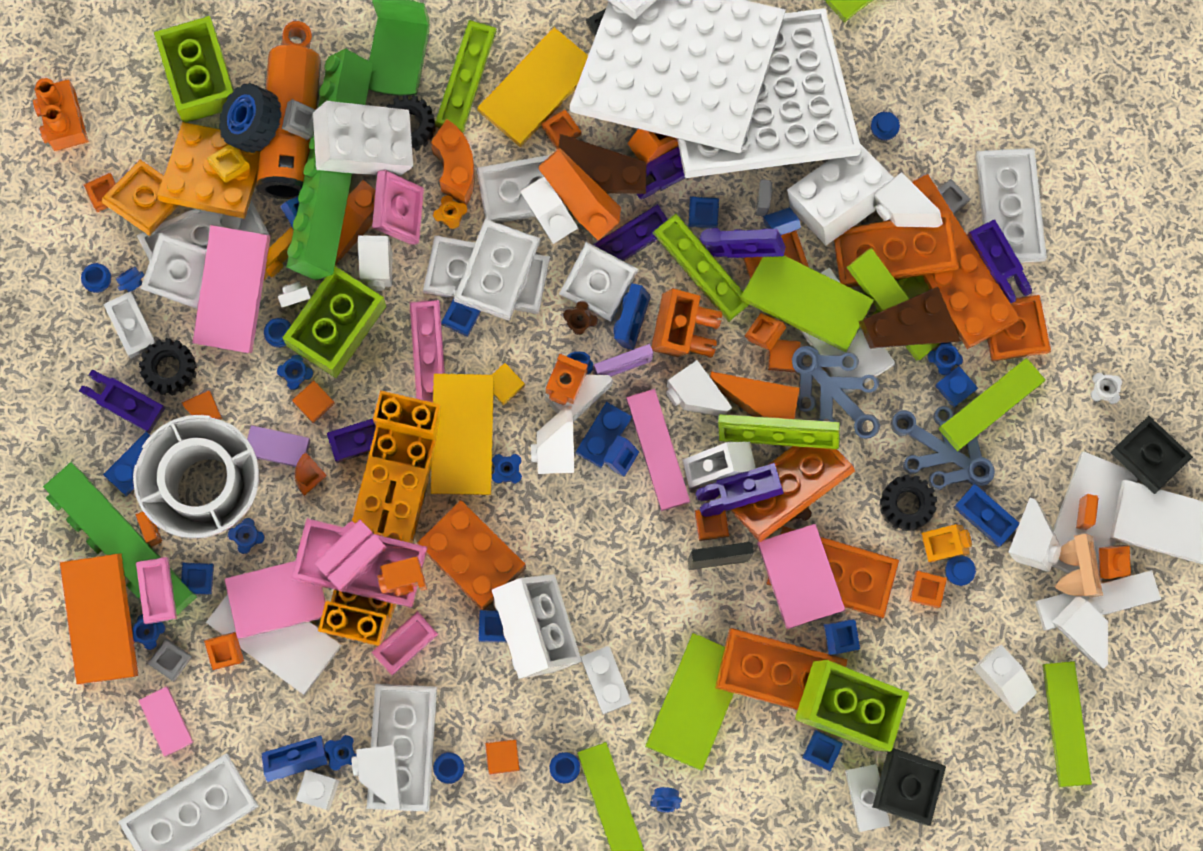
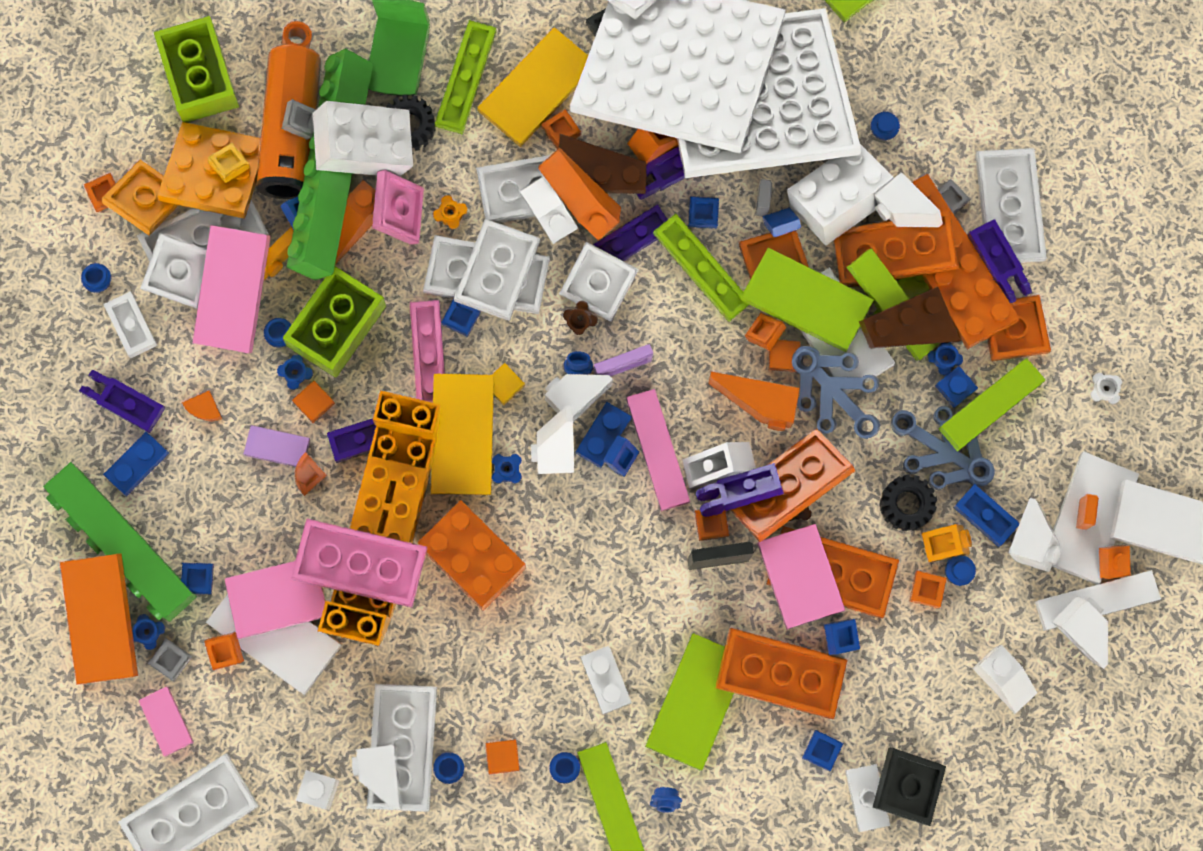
(60, 114): orange brick -> none
(130, 279): blue plate -> none
(149, 529): orange tile -> none
(156, 354): black tyre -> none
(156, 590): bright pink tile -> none
(172, 452): white cone -> none
(237, 533): blue plate -> none
(250, 118): black wheel -> none
(293, 293): white plate -> none
(294, 758): blue plate -> none
(332, 749): blue plate -> none
(350, 554): bright pink brick -> none
(375, 261): white slope -> none
(402, 577): orange brick -> none
(404, 643): bright pink tile -> none
(457, 159): orange brick -> none
(490, 627): blue plate -> none
(536, 625): white brick -> none
(567, 367): orange brick -> none
(634, 310): blue plate -> none
(676, 325): orange brick -> none
(697, 392): white slope -> none
(743, 243): dark purple hinge -> none
(779, 431): lime tile -> none
(852, 705): lime brick -> none
(1066, 724): lime tile -> none
(1086, 579): light nougat tile -> none
(1151, 454): pearl dark grey tile -> none

